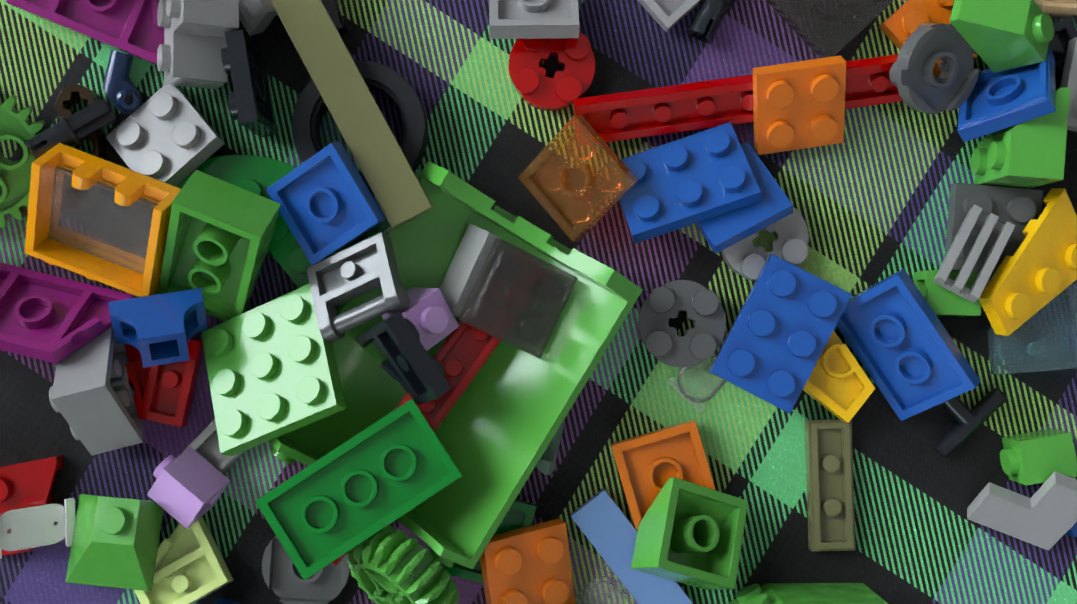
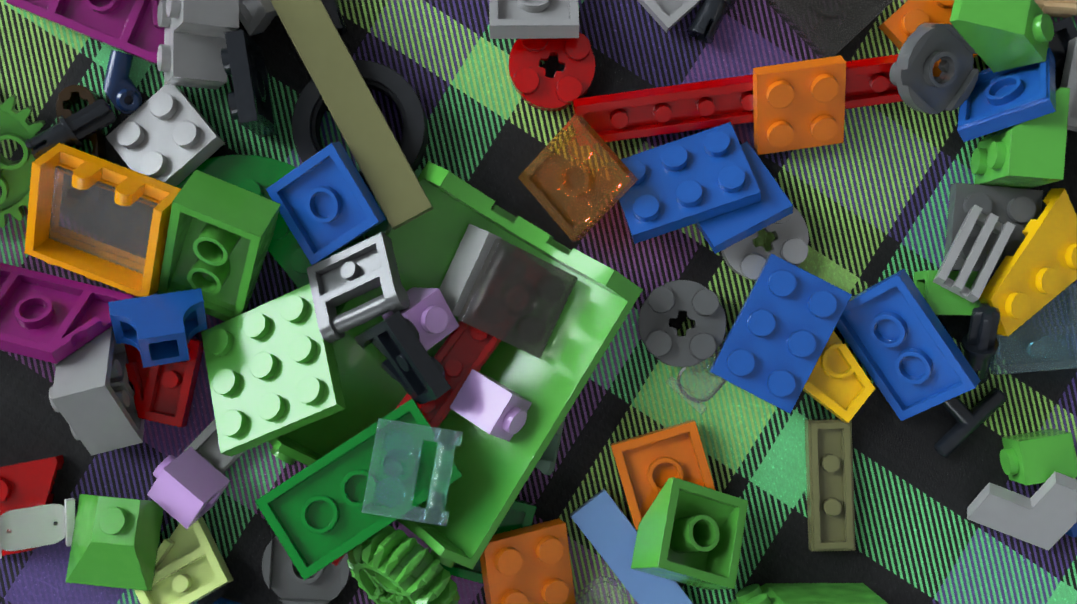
(396, 468): none -> clear light blue plate
(491, 406): none -> lavender brick
(981, 340): none -> black axle

